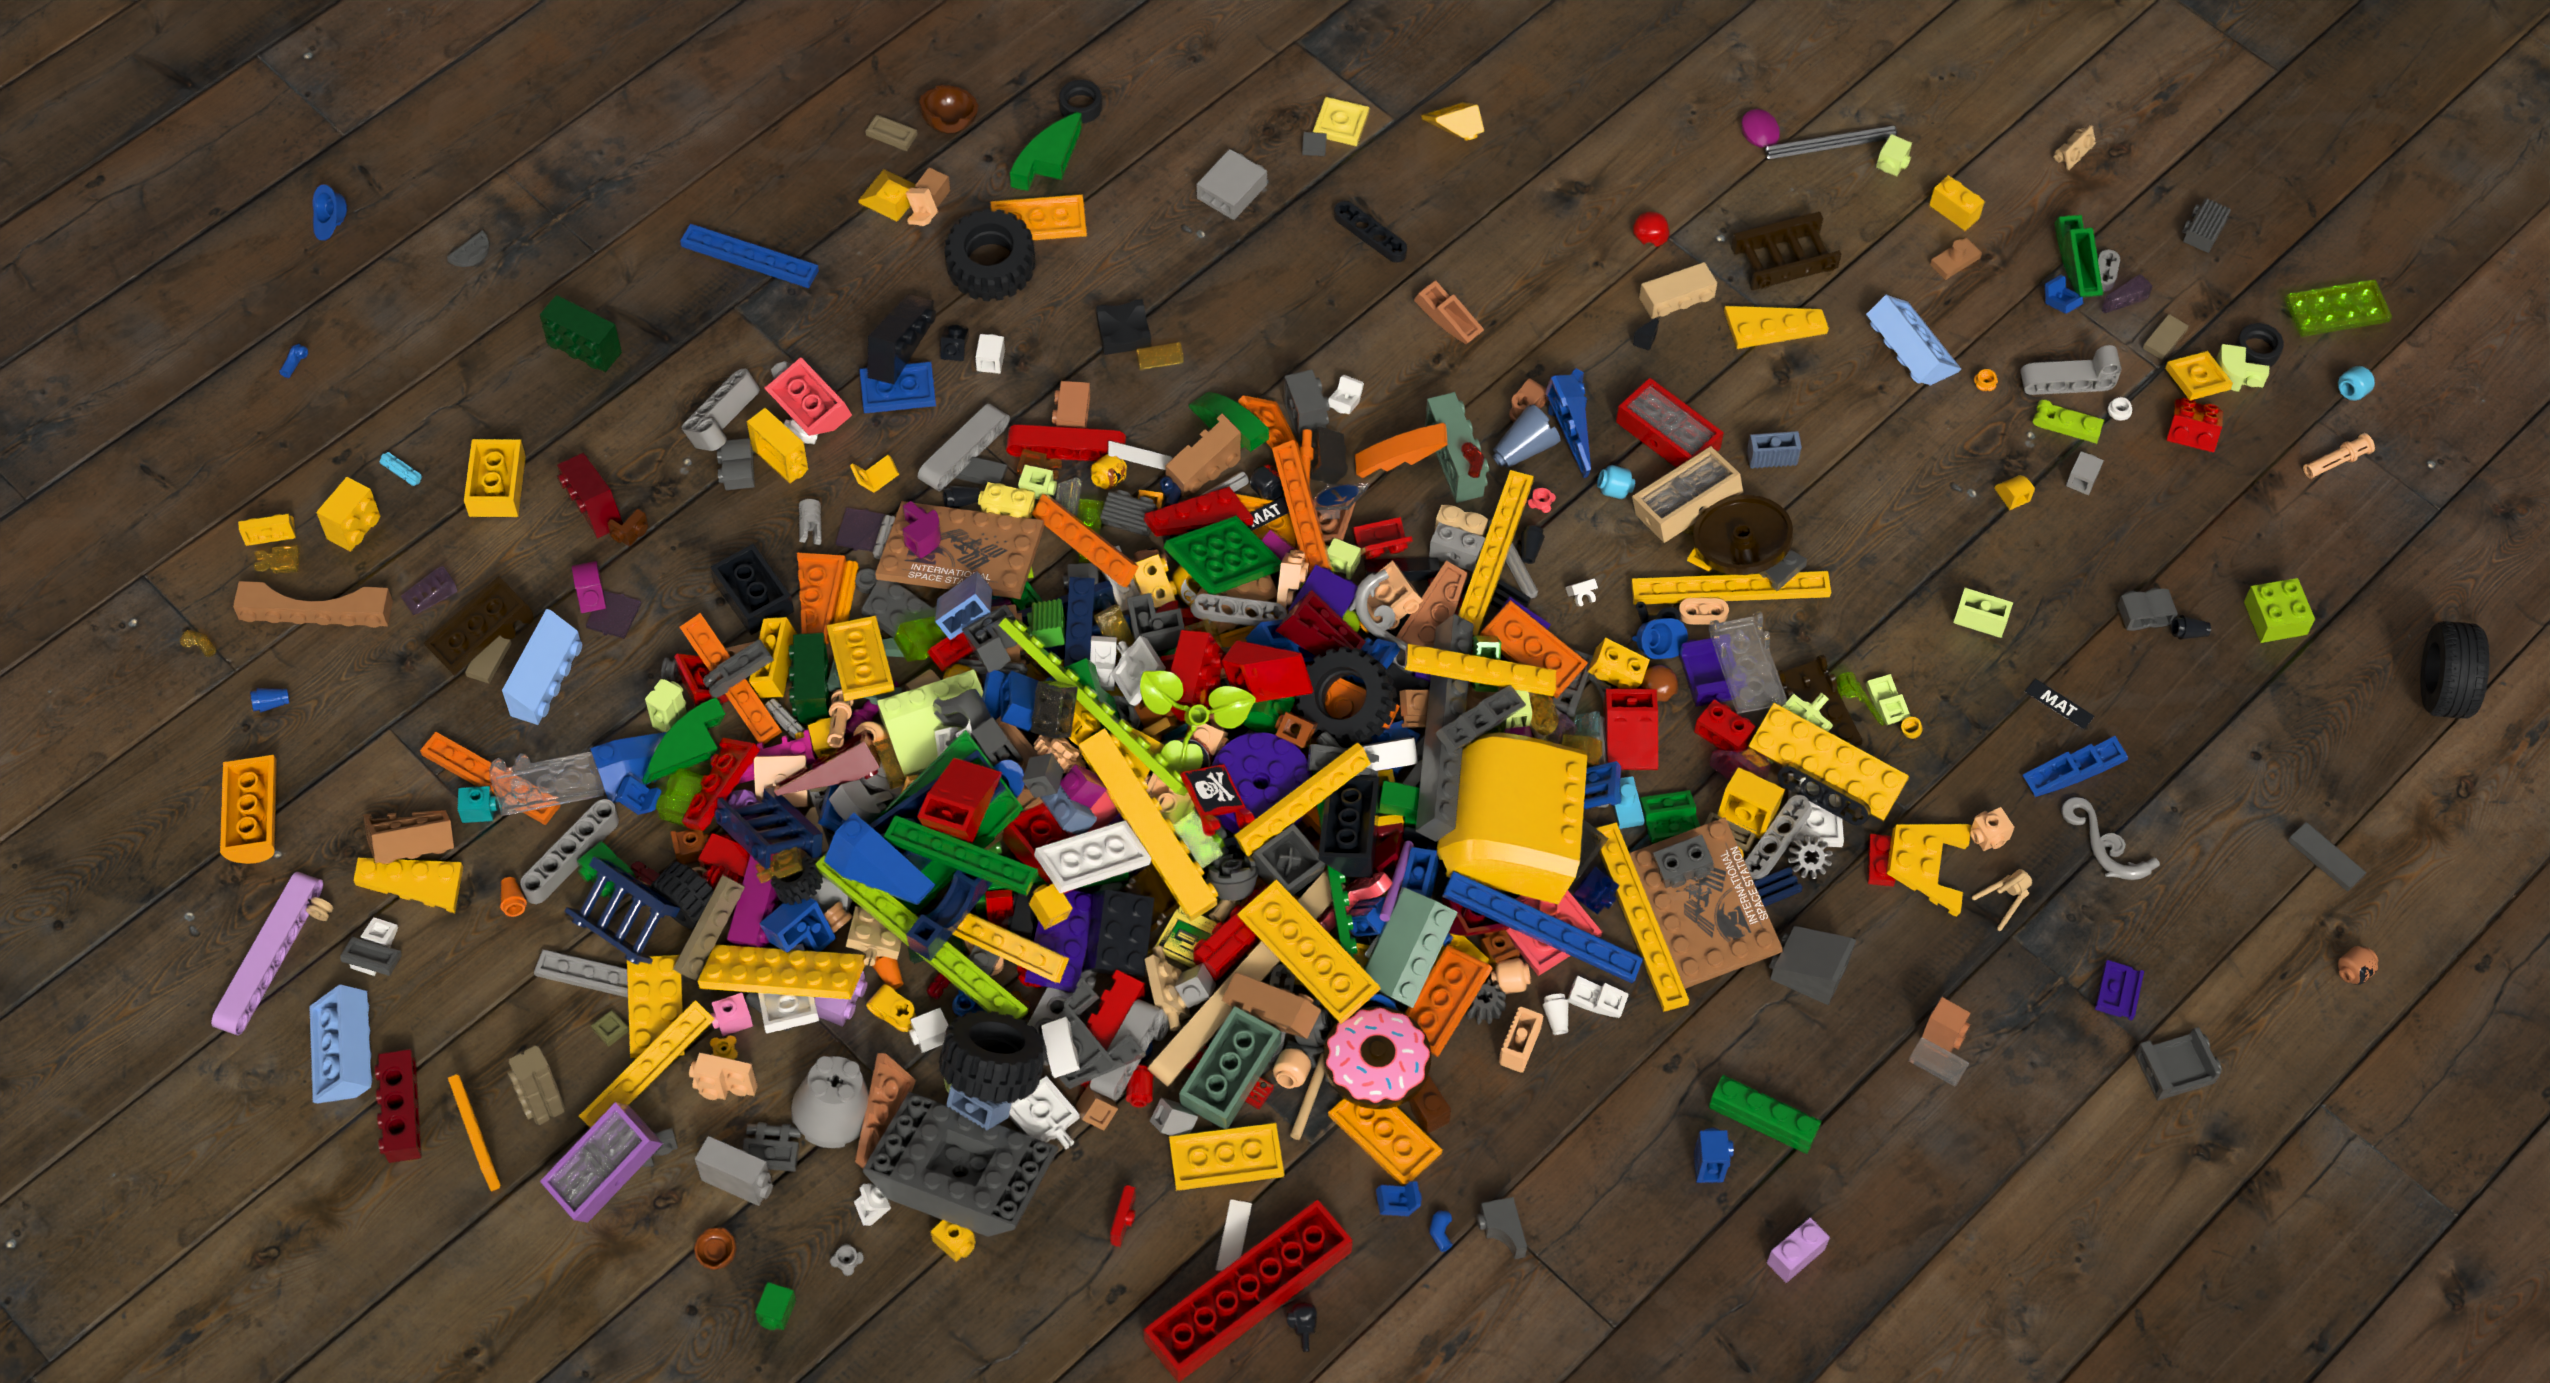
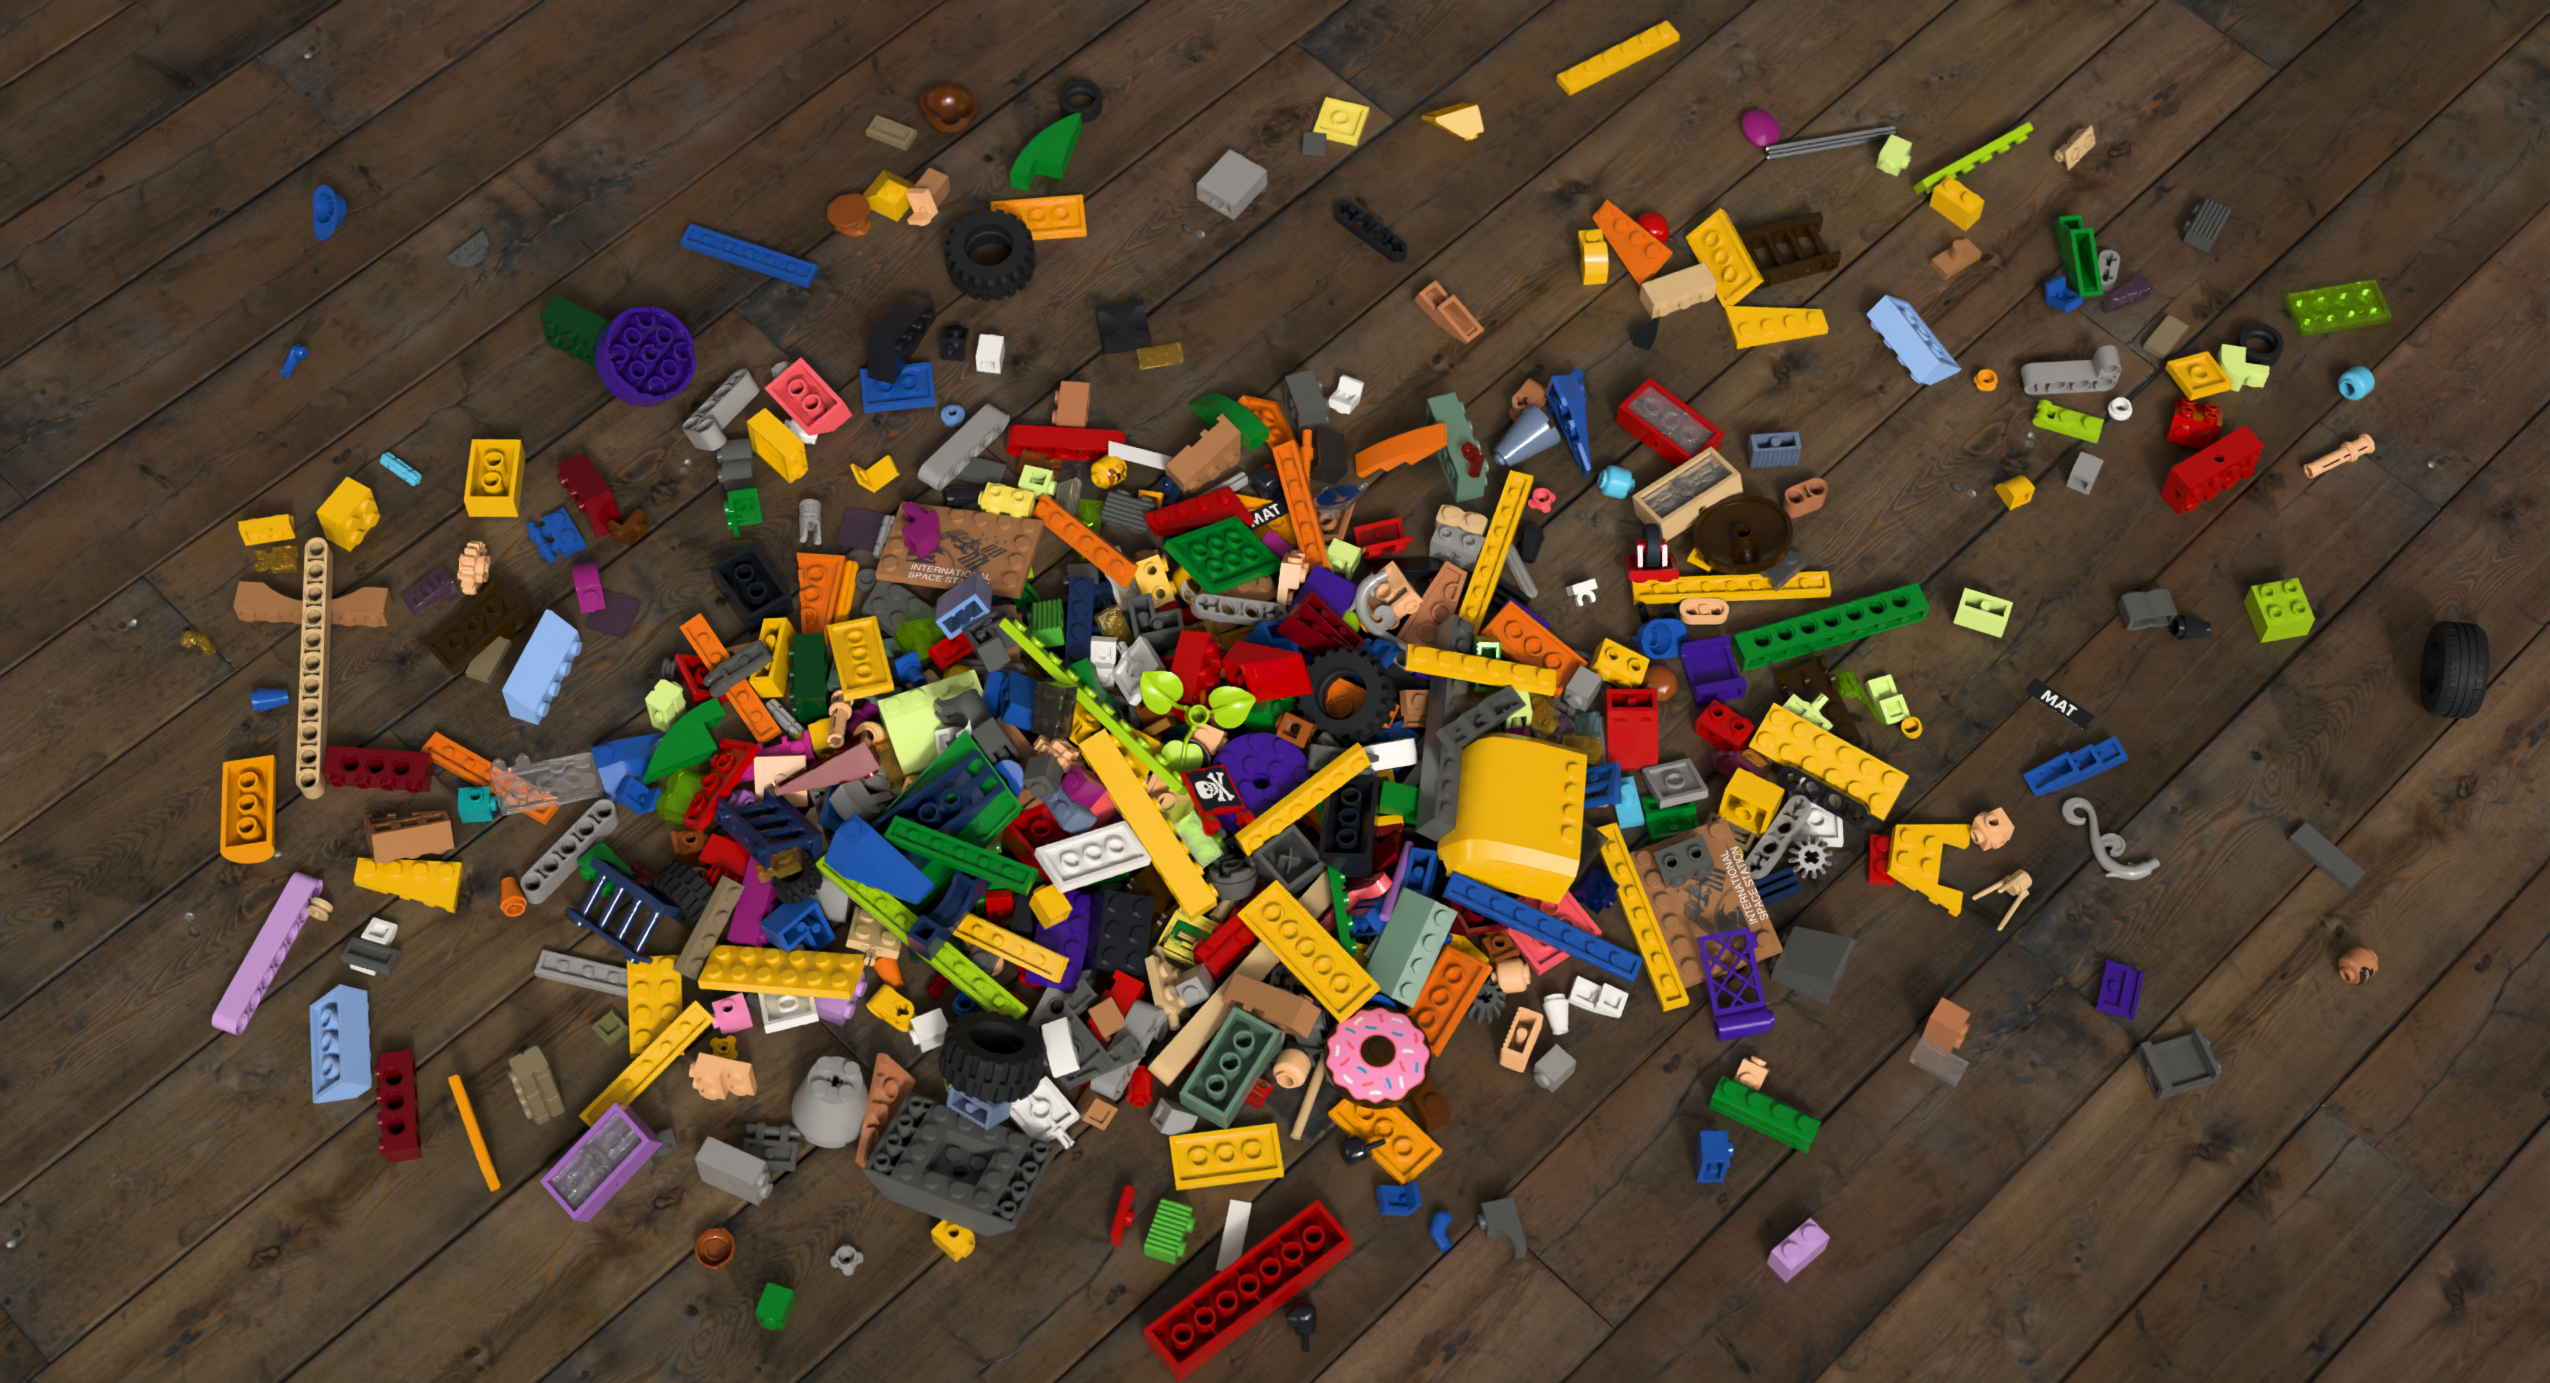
(317, 677): none -> tan beam
(367, 760): none -> dark red brick
(474, 567): none -> light nougat gear
(563, 532): none -> blue plate
(623, 353): none -> dark purple brick
(742, 509): none -> green bracket
(837, 916): medium nougat wheel -> none
(850, 215): none -> dark orange hat
(871, 1204): white bracket -> none
(909, 670): none -> blue bracket
(955, 420): none -> medium blue plate
(959, 799): red slope -> none
(1107, 1018): none -> medium nougat panel
(1169, 1231): none -> bright green brick
(1357, 1149): none -> black piece
(1554, 1068): none -> light grey brick
(1582, 688): none -> light grey brick
(1593, 257): none -> yellow brick
(1617, 58): none -> yellow plate
(1634, 245): none -> orange wing
(1651, 558): none -> red plate
(1675, 783): none -> light grey plate
(1726, 257): none -> yellow plate
(1741, 1019): none -> dark purple piece
(1747, 663): clear hinge -> none
(1752, 1072): none -> light nougat bracket
(1804, 497): none -> nougat beam
(1843, 629): none -> green brick
(1981, 155): none -> lime plate
(2212, 470): none -> red brick

